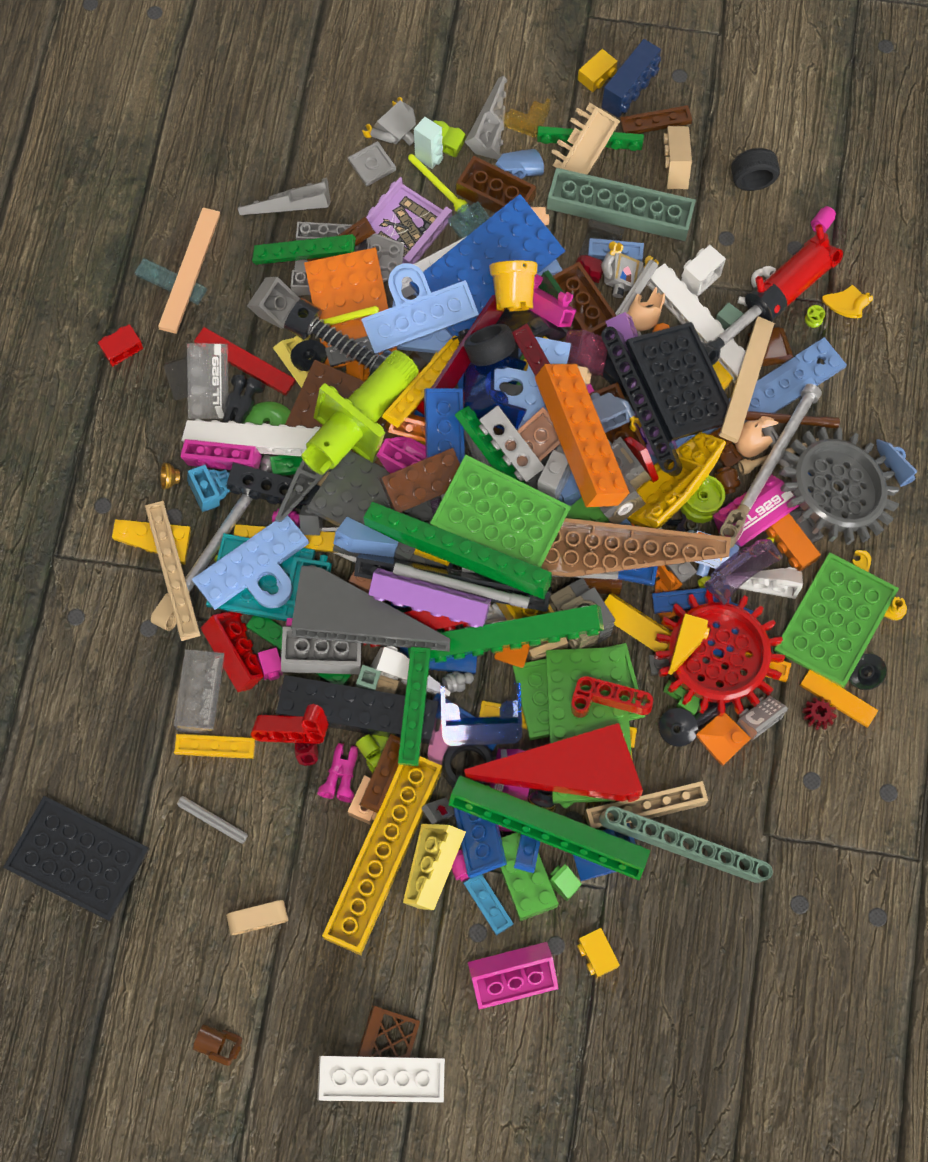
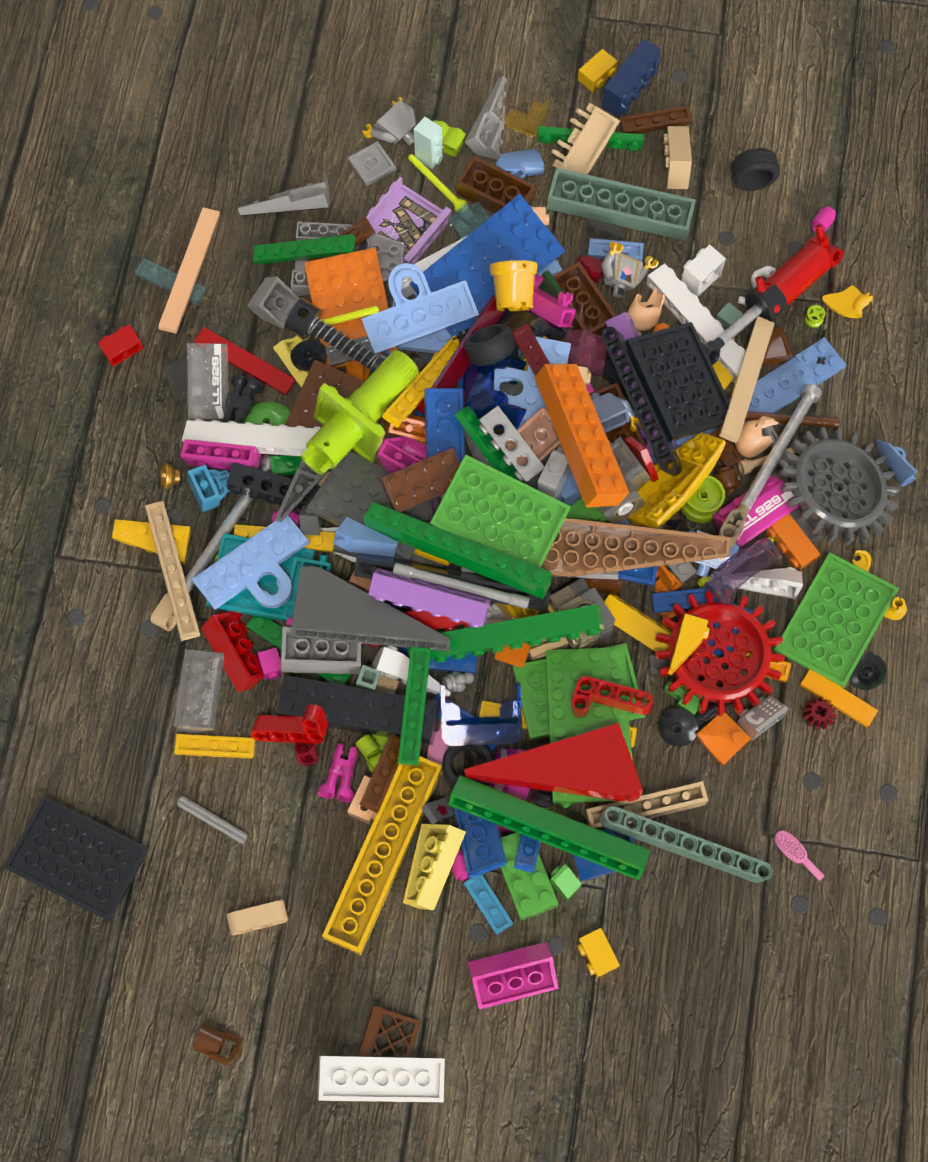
(637, 287): light grey axle -> none
(796, 852): none -> bright pink piece

